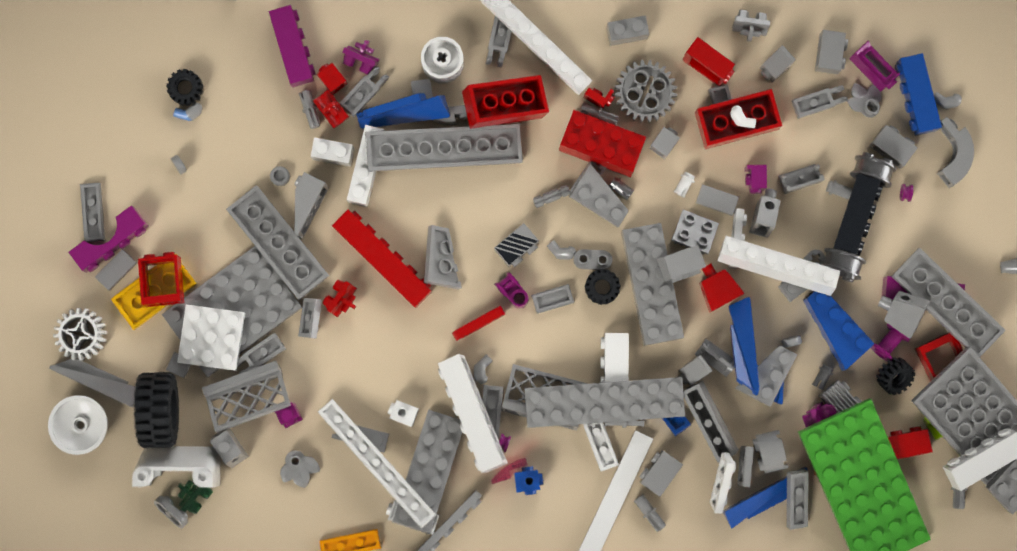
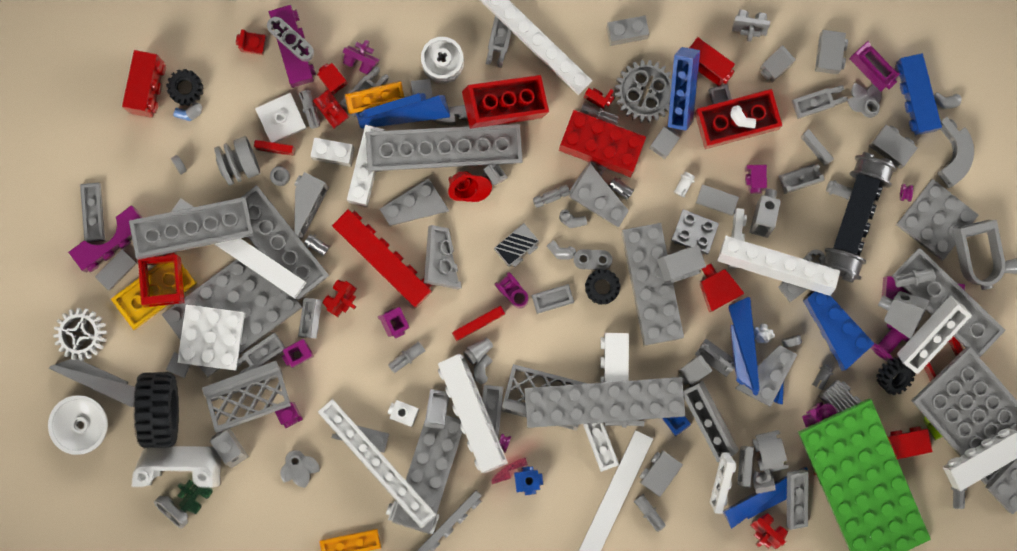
(143, 84): none -> red brick
(191, 228): none -> light grey plate
(237, 160): none -> light grey wheel
(251, 42): none -> red bracket
(257, 261): none -> white tile
(274, 147): none -> red tile
(276, 33): none -> light grey beam
(280, 118): none -> white plate
(300, 346): none -> magenta brick
(316, 244): none -> flat silver pin
(373, 97): none -> light orange tile
(400, 322): none -> magenta brick
(406, 357): none -> light grey axle
(415, 204): none -> light grey wing
(436, 409): none -> light grey tile
(468, 187): none -> red piece
(478, 350): none -> light grey cone
(495, 174): none -> light grey tile
(570, 221): none -> light grey arm
(683, 88): none -> blue brick
(763, 334): none -> white plant
(763, 481): none -> light grey tile
(766, 534): none -> red hips
(816, 147): none -> light grey tile
(915, 277): none -> light grey axle
(933, 217): none -> light grey plate
(934, 334): none -> white brick
(960, 234): none -> light grey window

